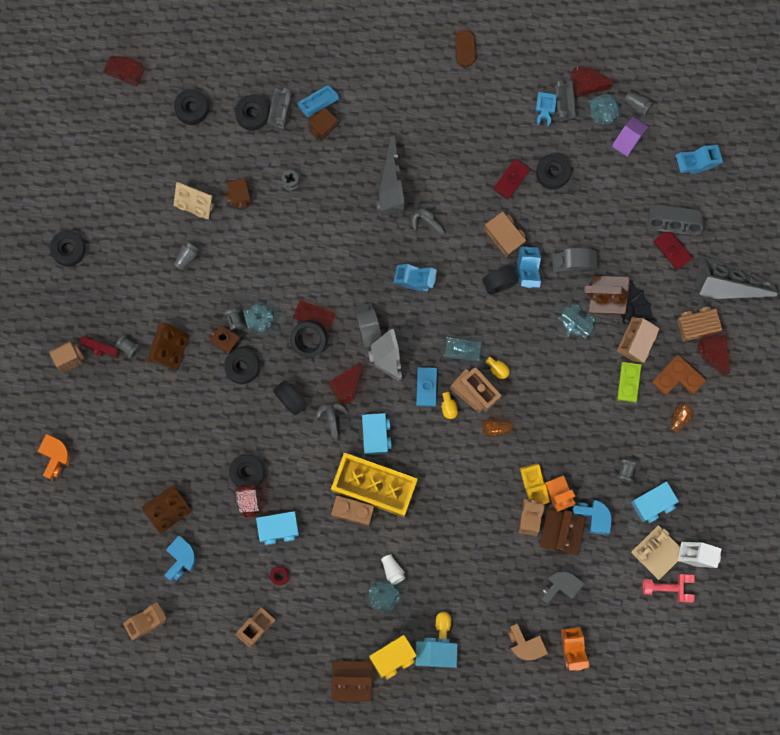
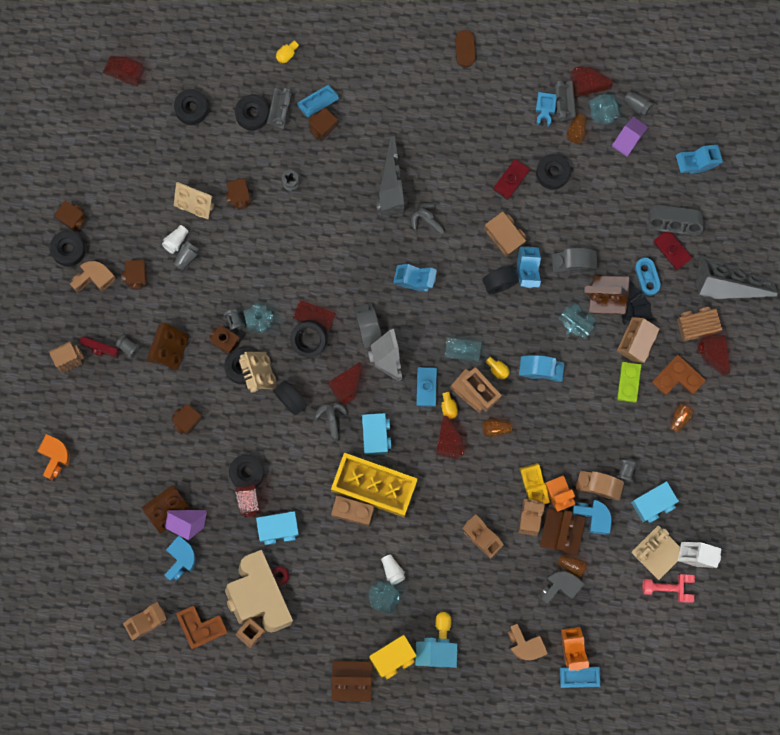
(71, 216): none -> reddish brown brick
(95, 273): none -> medium nougat brick
(135, 274): none -> reddish brown brick
(175, 239): none -> white cone
(185, 419): none -> reddish brown brick
(185, 522): none -> medium lavender slope
(198, 632): none -> dark orange plate
(257, 595): none -> tan brick
(261, 373): none -> tan hinge
(286, 52): none -> yellow cylinder
(449, 441): none -> clear red slope
(482, 536): none -> medium nougat brick
(541, 367): none -> dark azure brick
(572, 565): none -> clear orange cone
(576, 131): none -> clear orange cone
(582, 678): none -> dark azure plate
(600, 484): none -> medium nougat brick
(647, 277): none -> dark azure plate

